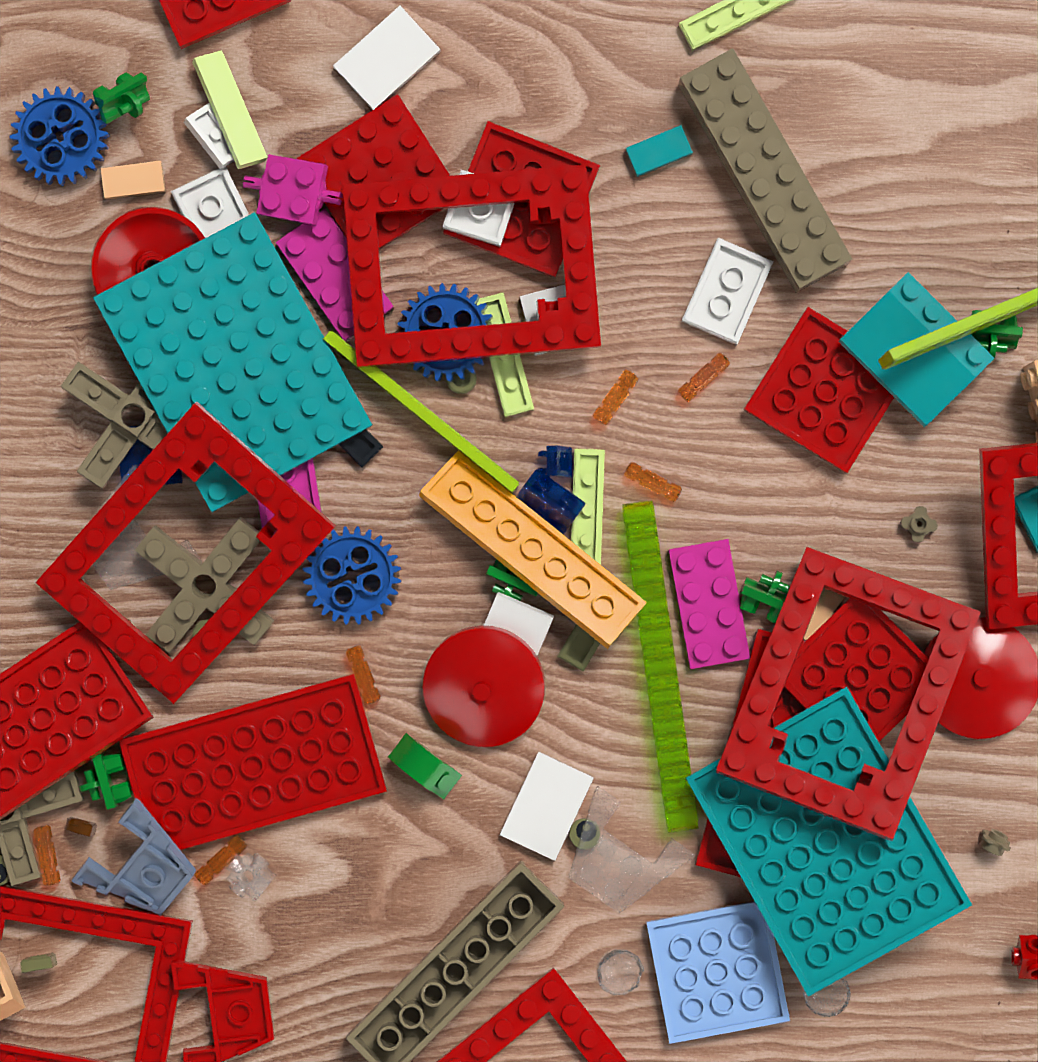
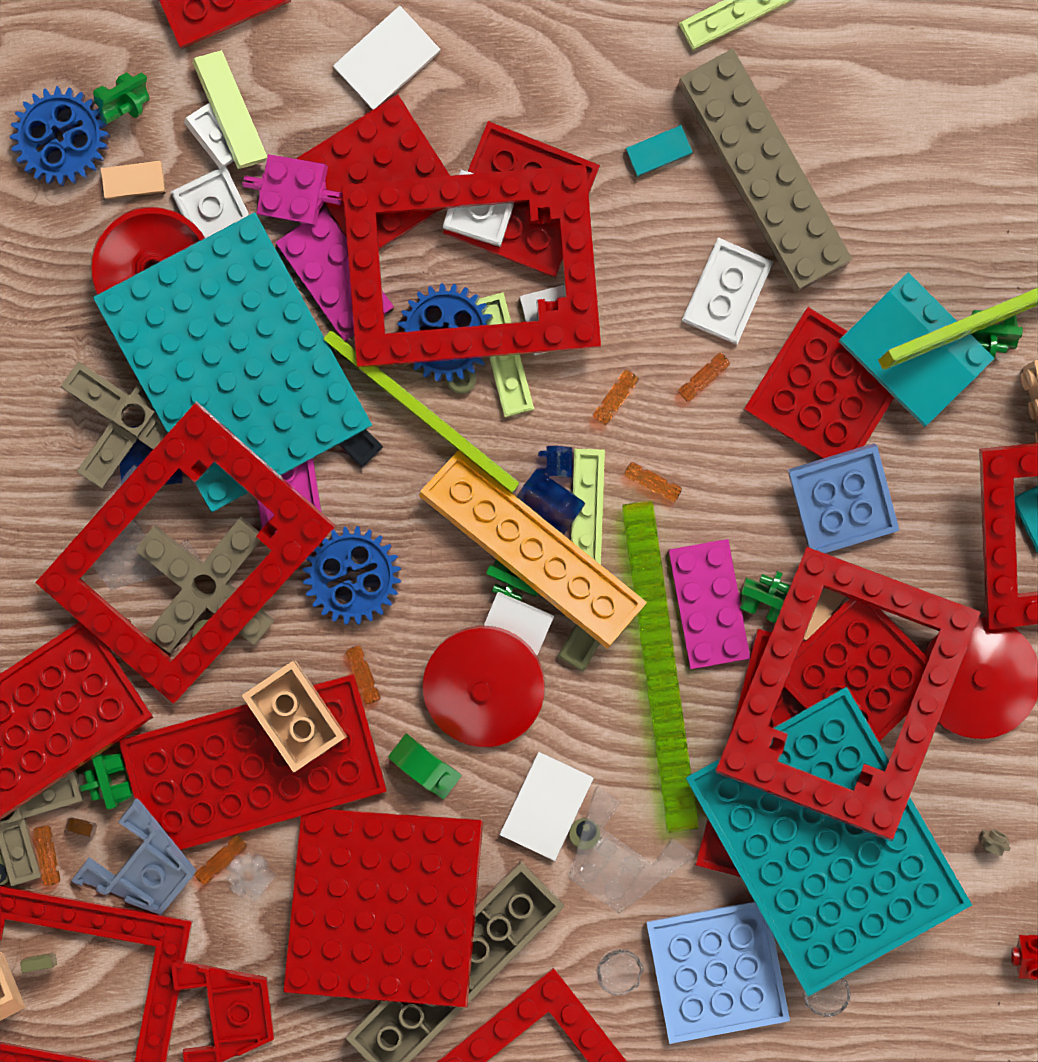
(294, 716): none -> light nougat brick
(384, 907): none -> red plate
(843, 499): none -> medium blue plate
(910, 523): dark tan plate -> none

